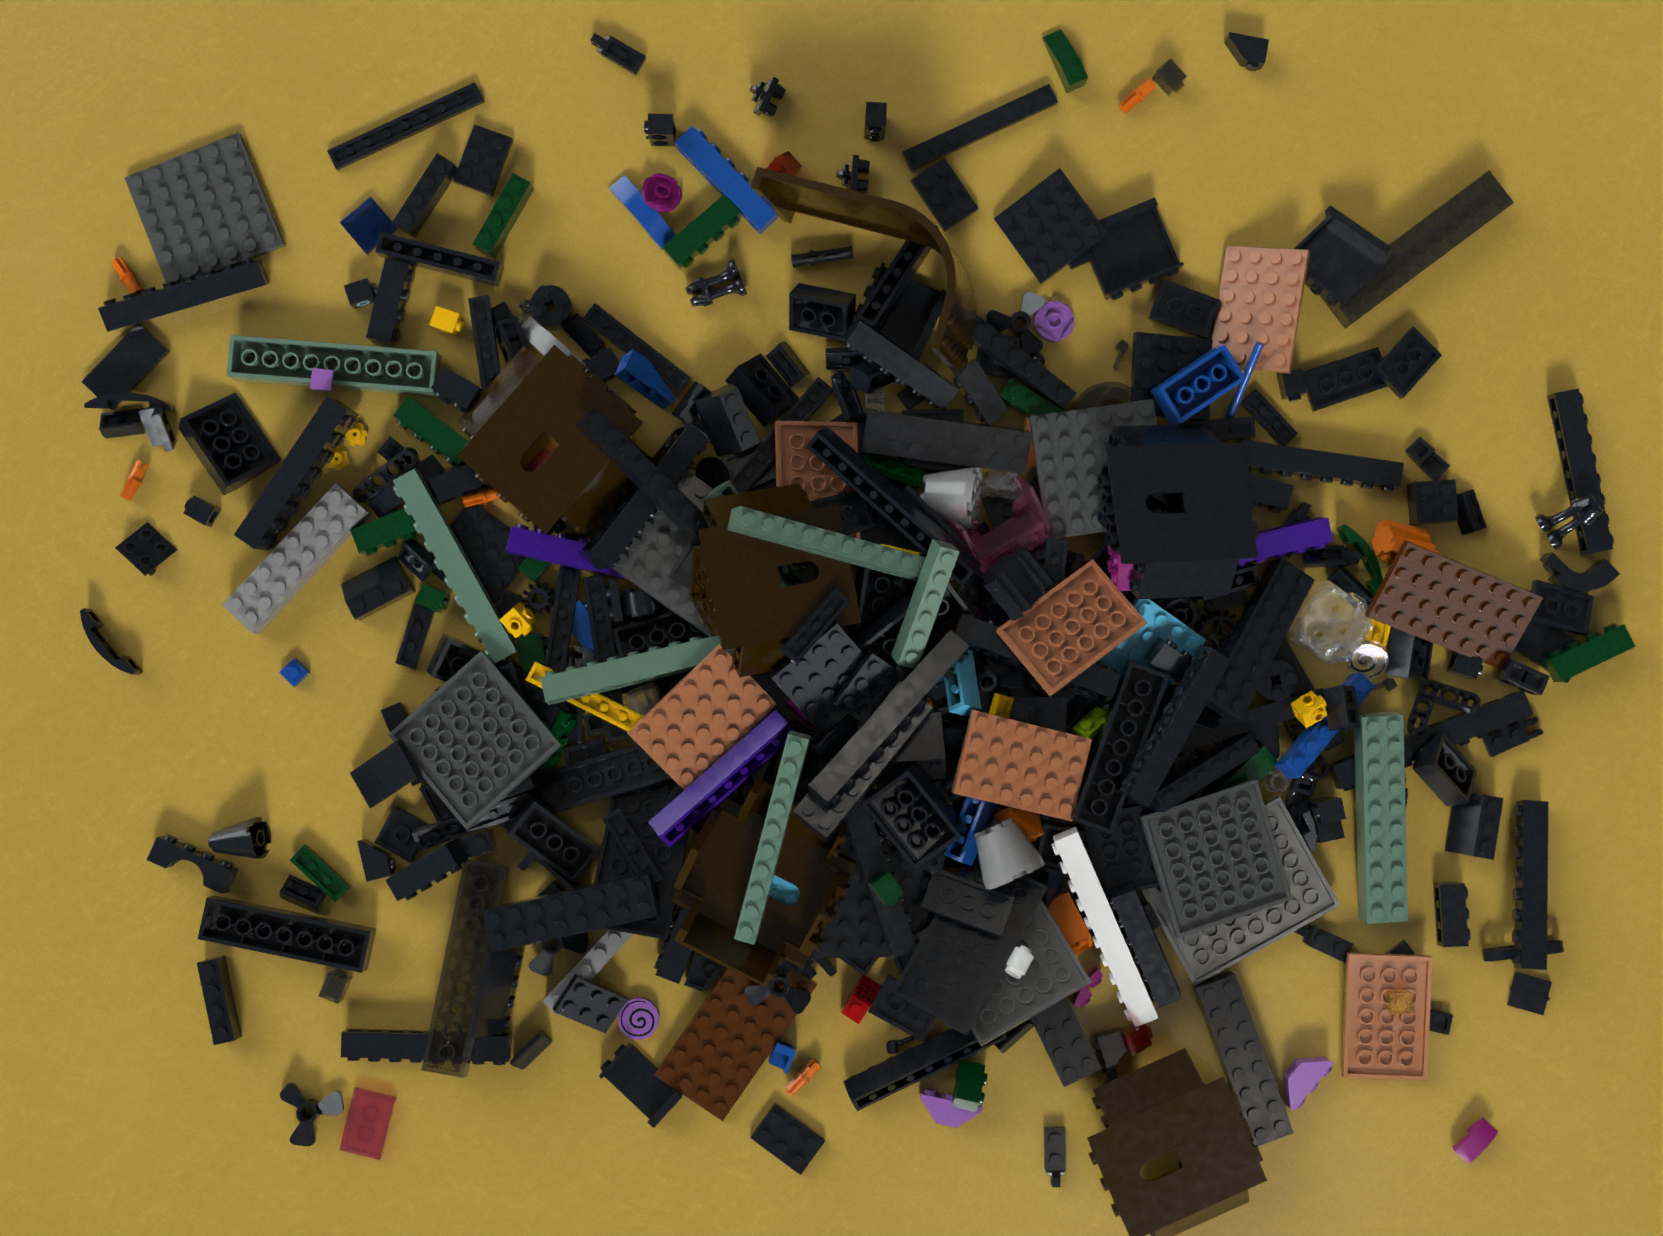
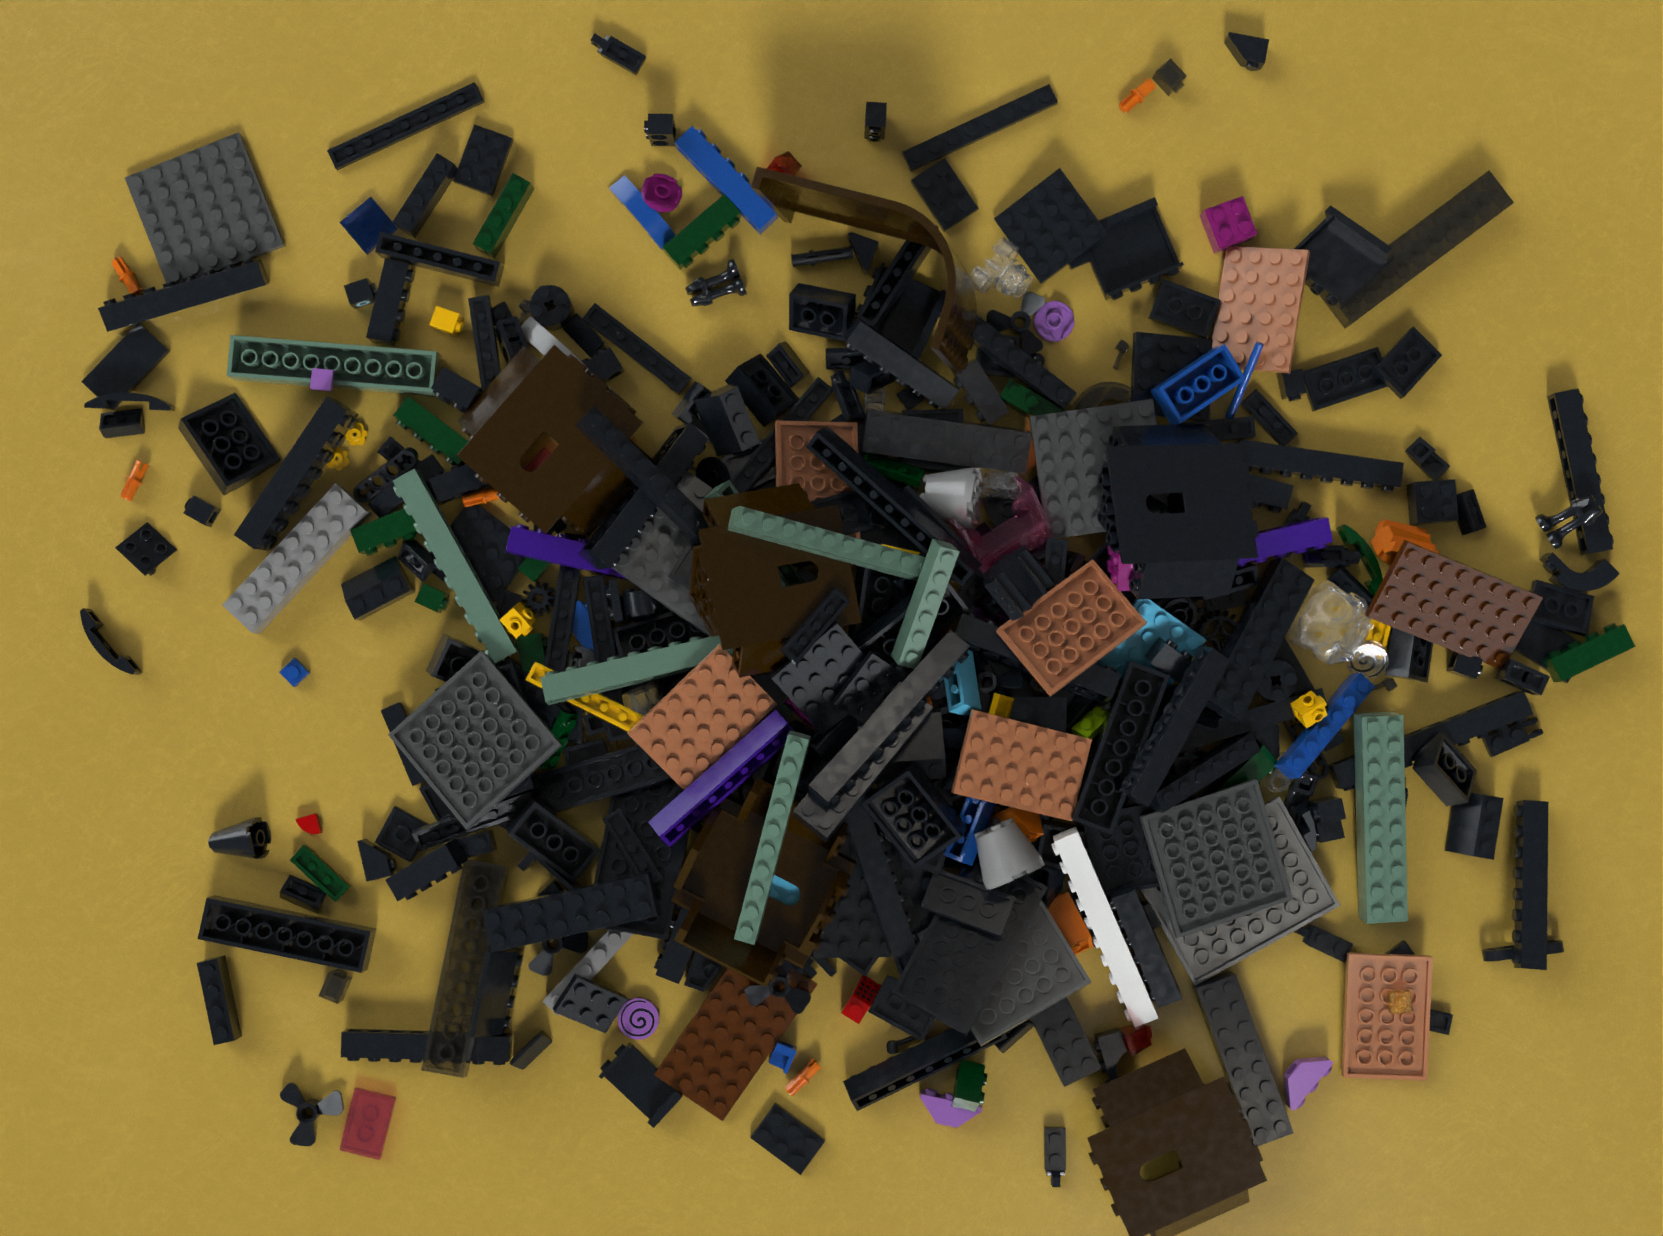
(158, 427): panel -> none
(216, 874): black arch -> none
(310, 824): none -> red tile
(385, 773): black tile -> none
(415, 637): black tile -> none
(642, 377): blue slope -> none
(771, 89): black hips -> none
(858, 166): black hips -> none
(864, 250): none -> black slope
(886, 888): dark green brick -> none
(1004, 270): none -> clear beam
(1019, 961): white brick -> none
(1065, 61): dark green slope -> none
(1082, 996): magenta slope -> none
(1228, 224): none -> magenta brick
(1341, 708): black hinge -> none
(1431, 698): black beam -> none
(1451, 914): black brick -> none
(1476, 1141): magenta slope -> none
(1529, 993): black piece -> none

